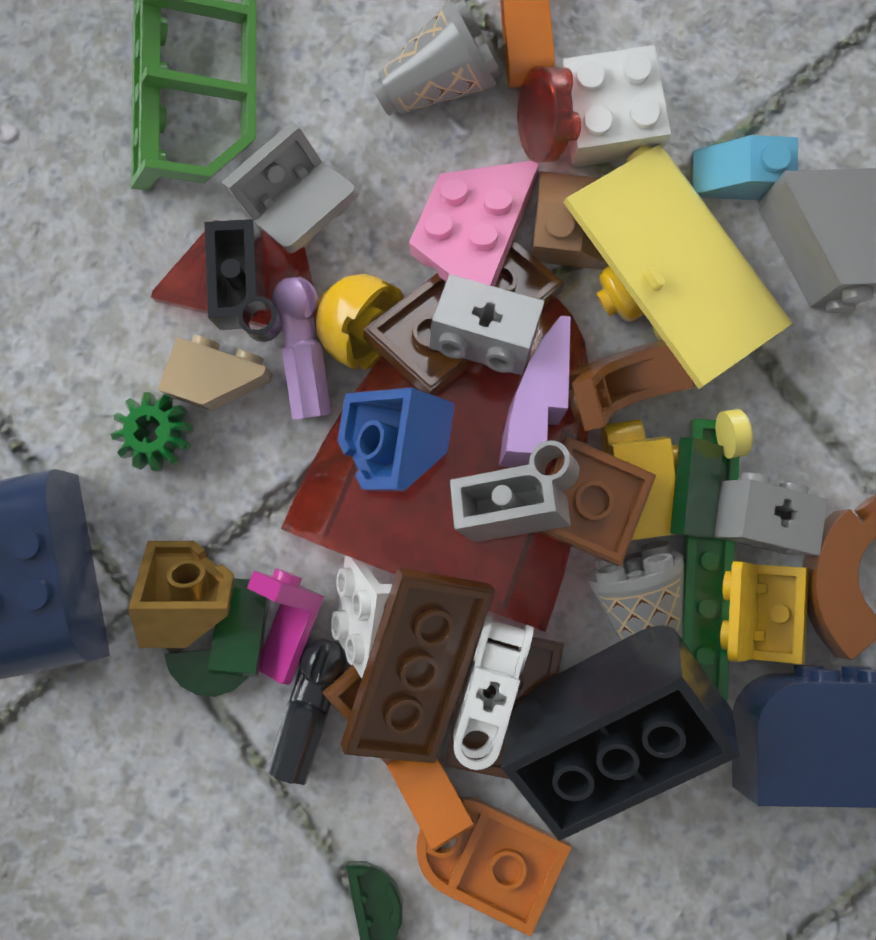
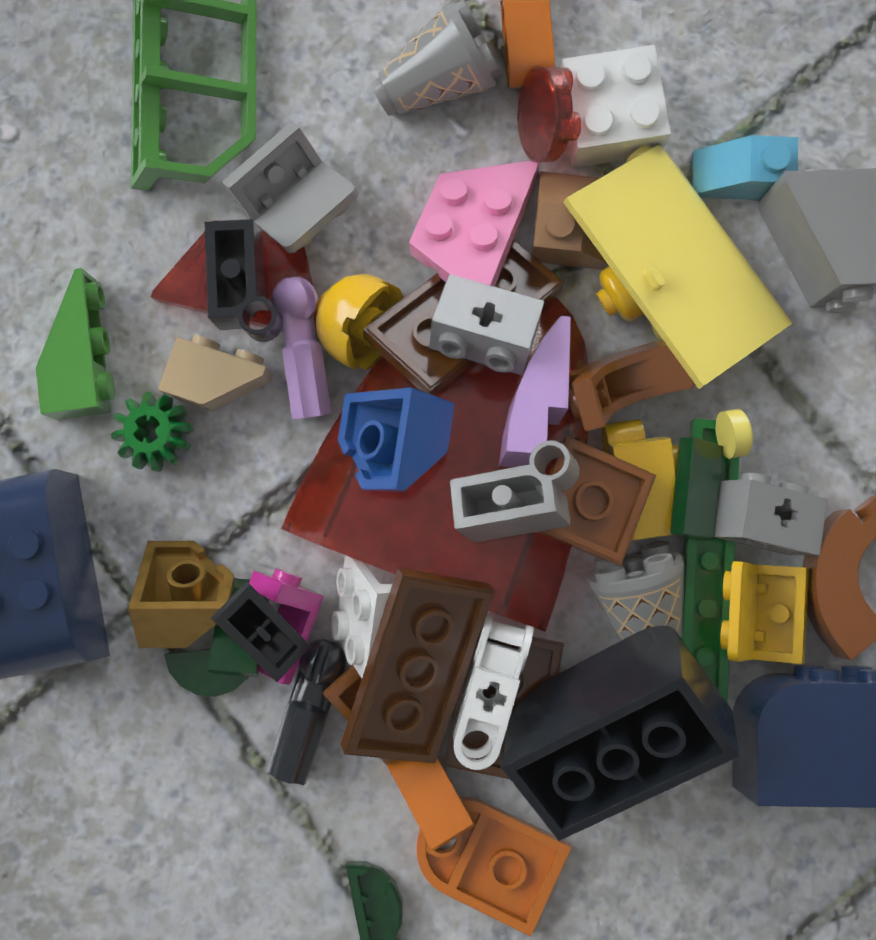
(72, 363): none -> bright green slope
(261, 631): none -> black slope

